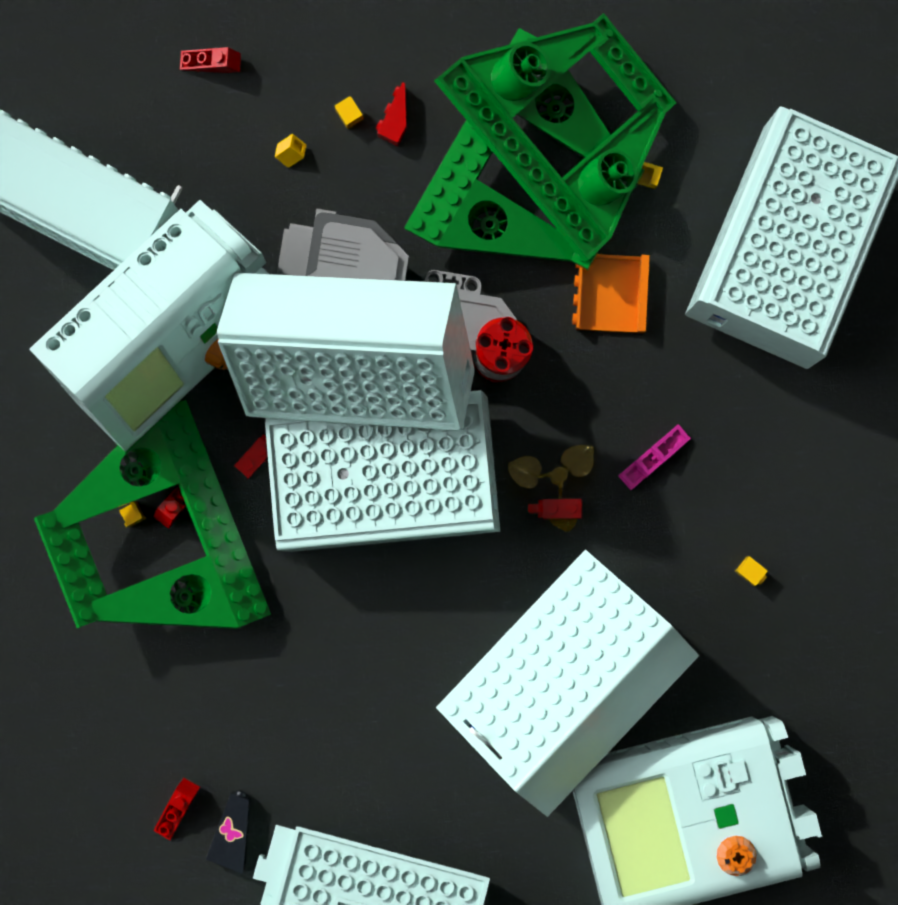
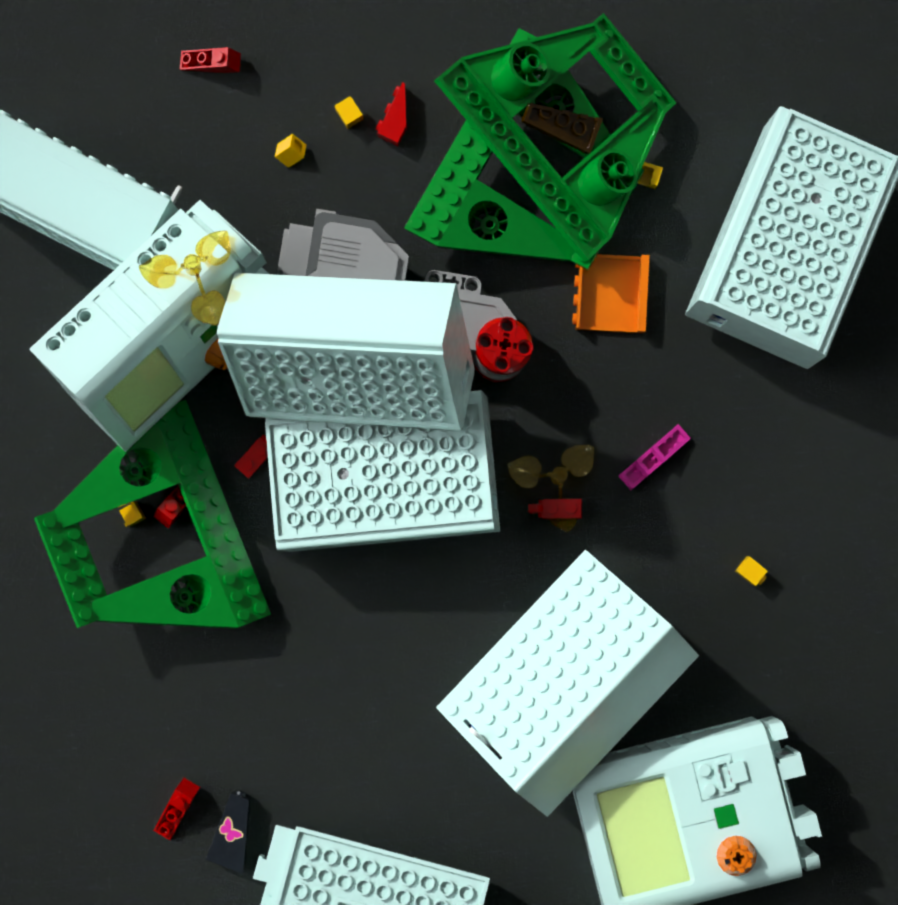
(160, 273): none -> clear yellow plant
(567, 127): none -> dark brown wing

